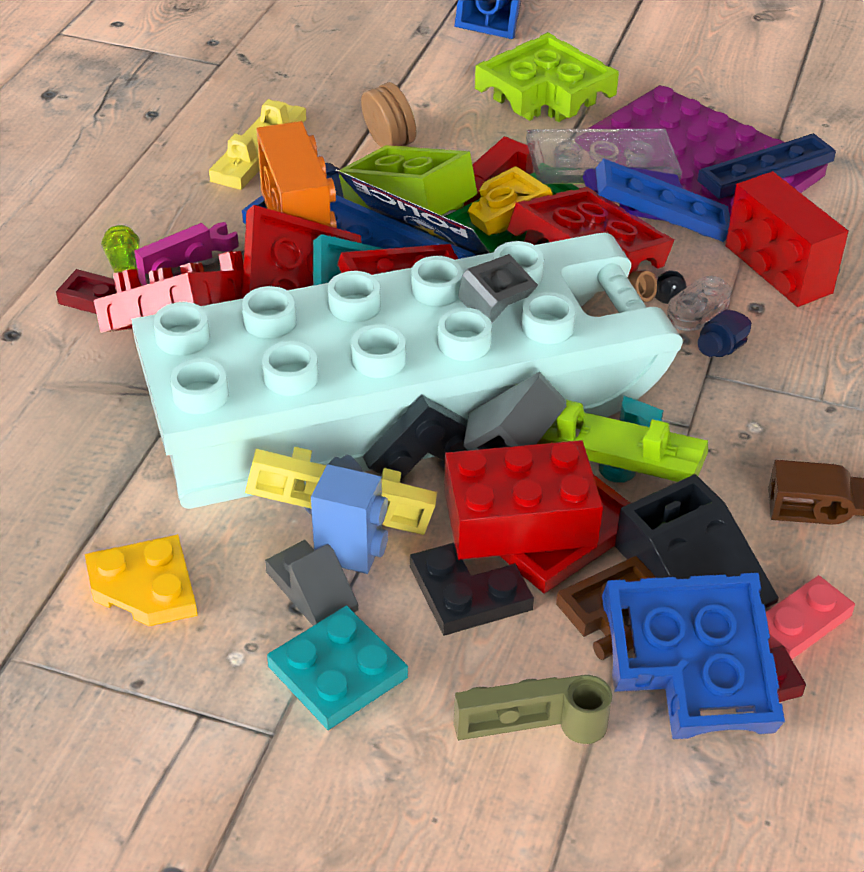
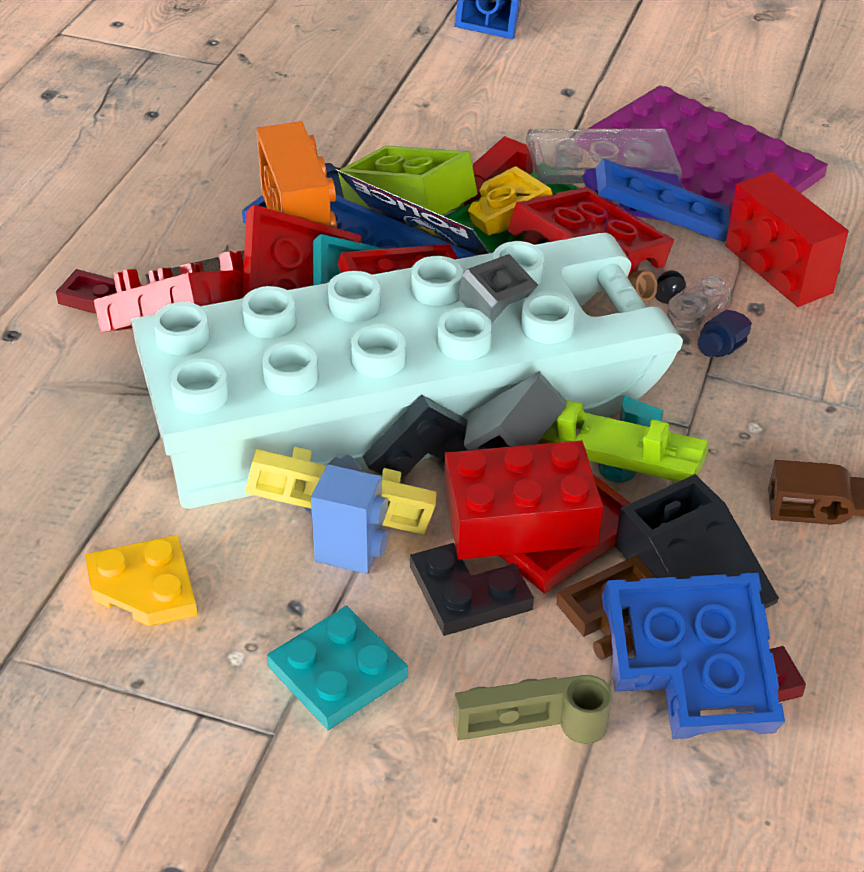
(119, 247): clear neon green cone -> none
(184, 247): dark pink plate -> none
(242, 159): light yellow hinge -> none
(312, 580): dark grey slope -> none
(388, 115): medium nougat head -> none
(546, 74): lime piece -> none
(782, 159): dark blue tile -> none
(807, 616): coral plate -> none

